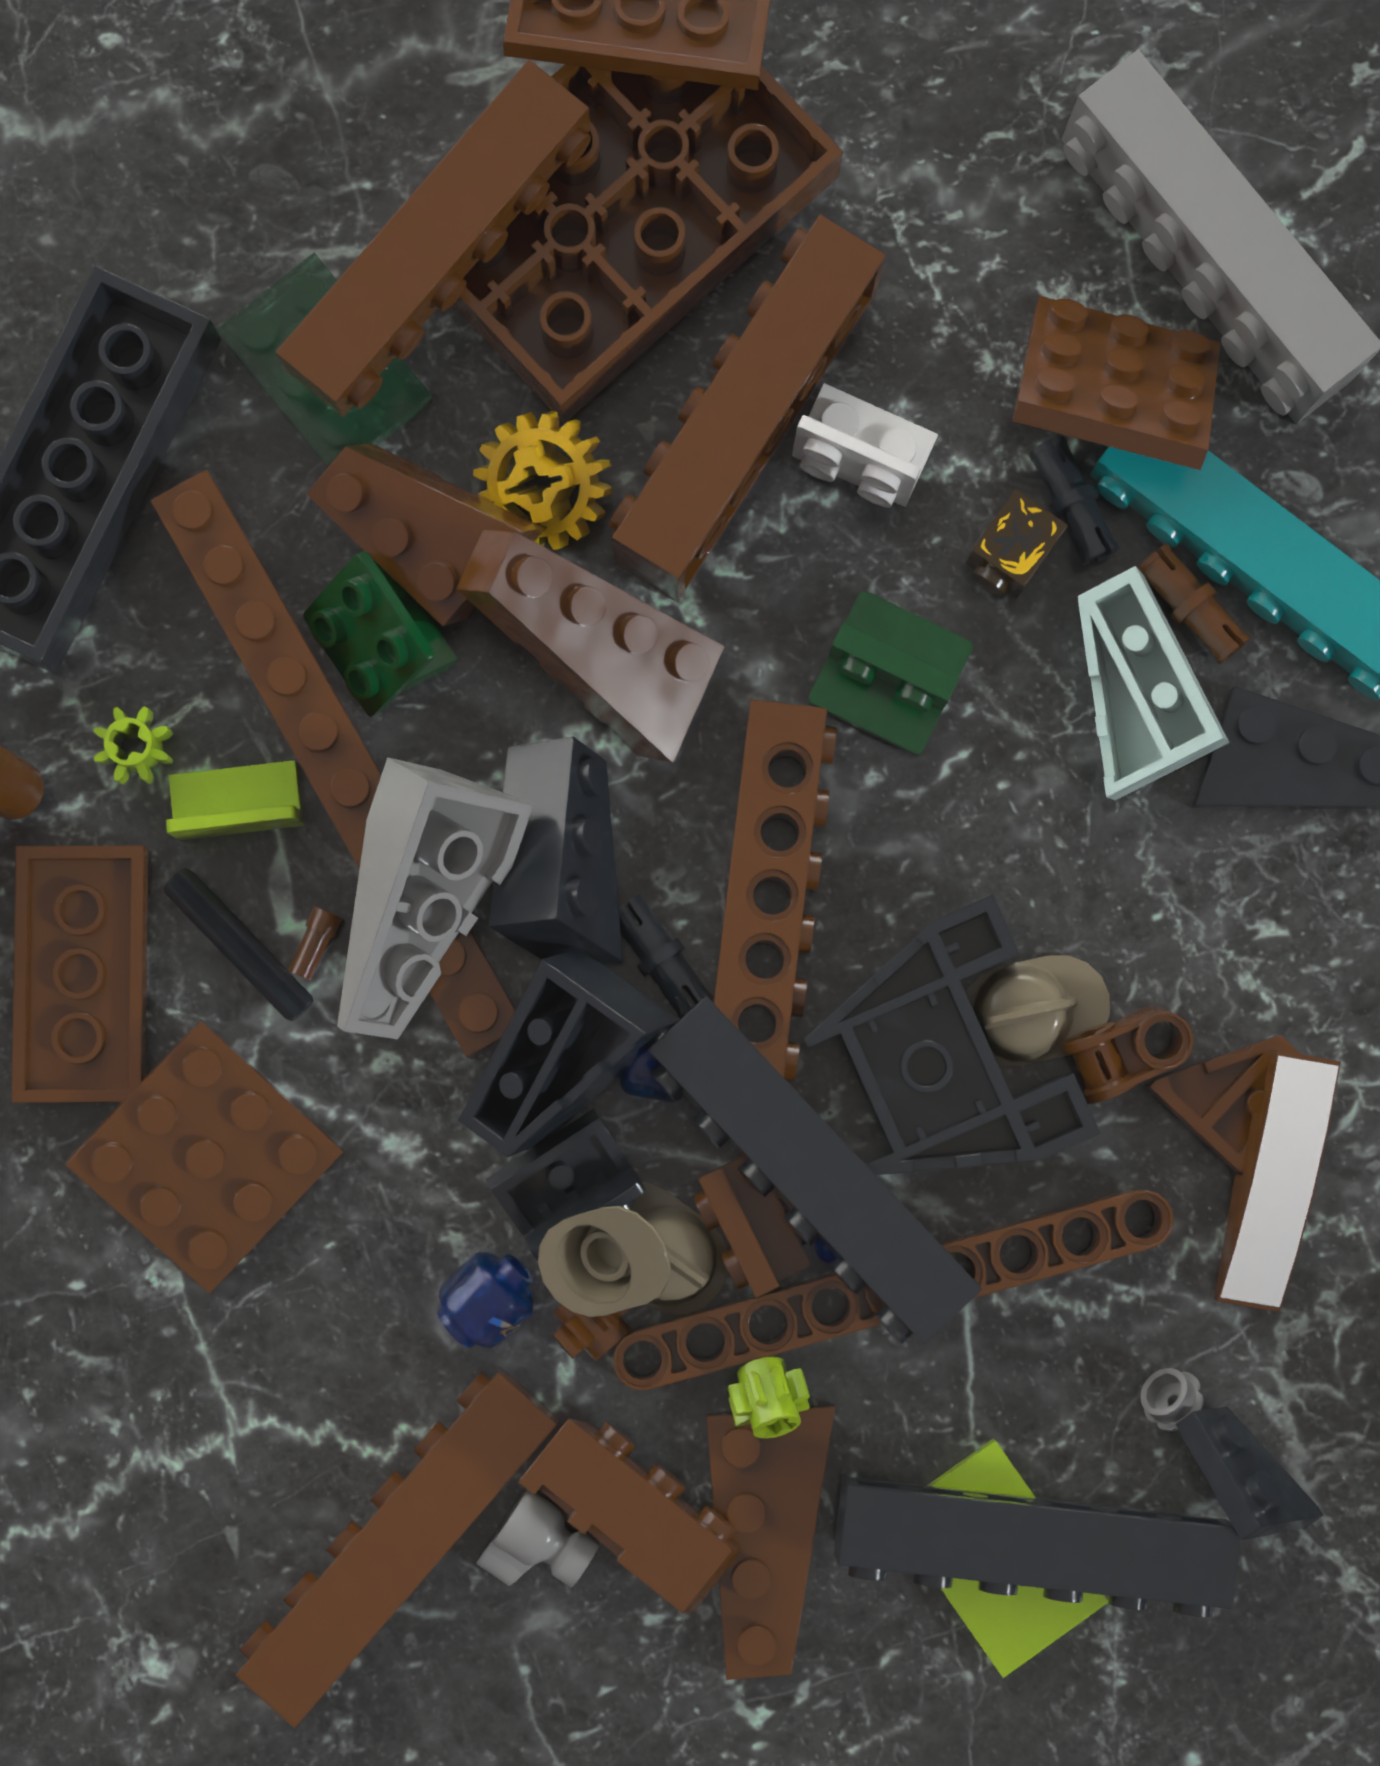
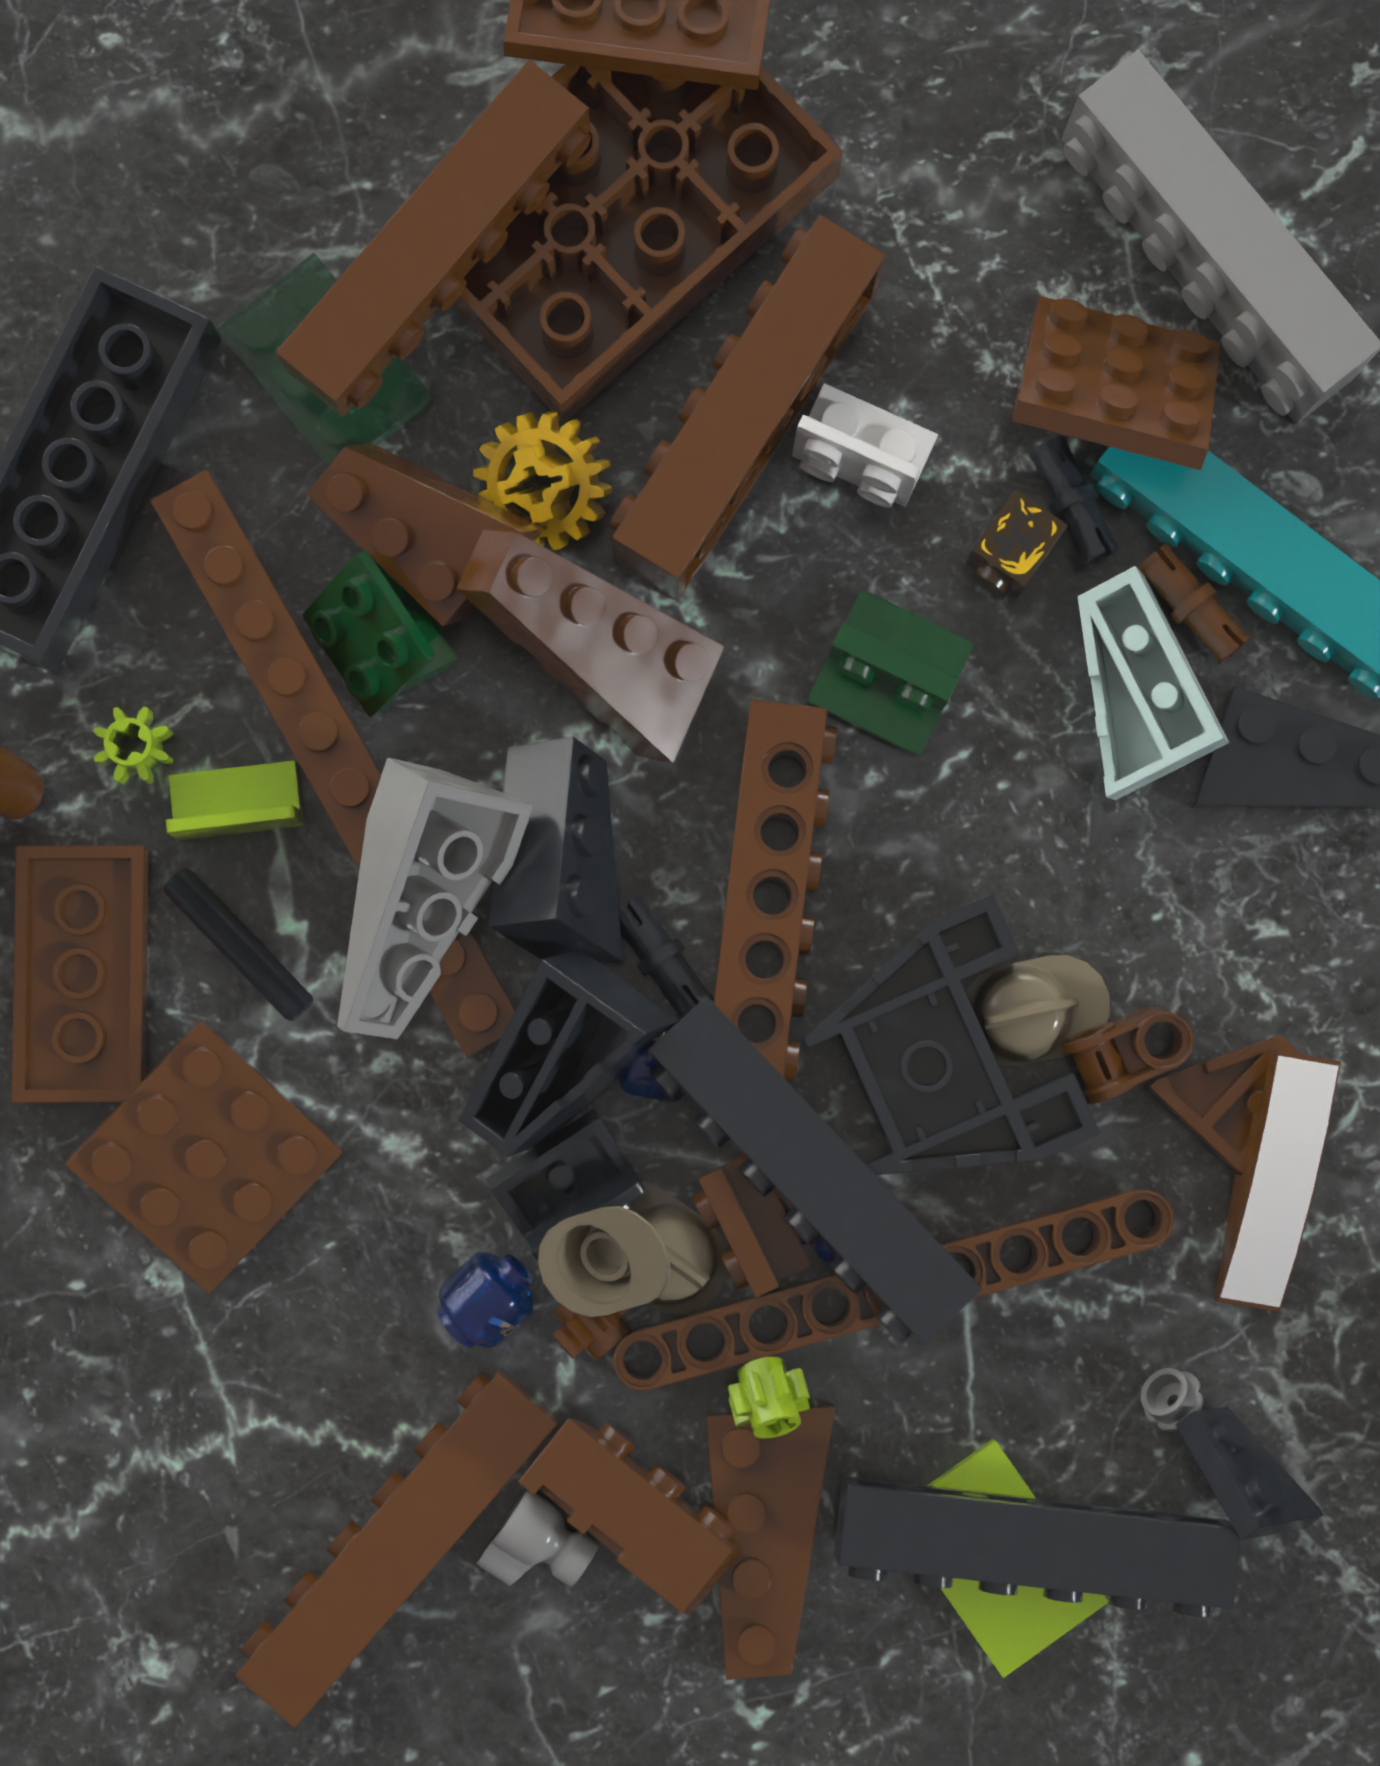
(320, 928): reddish brown piece -> none

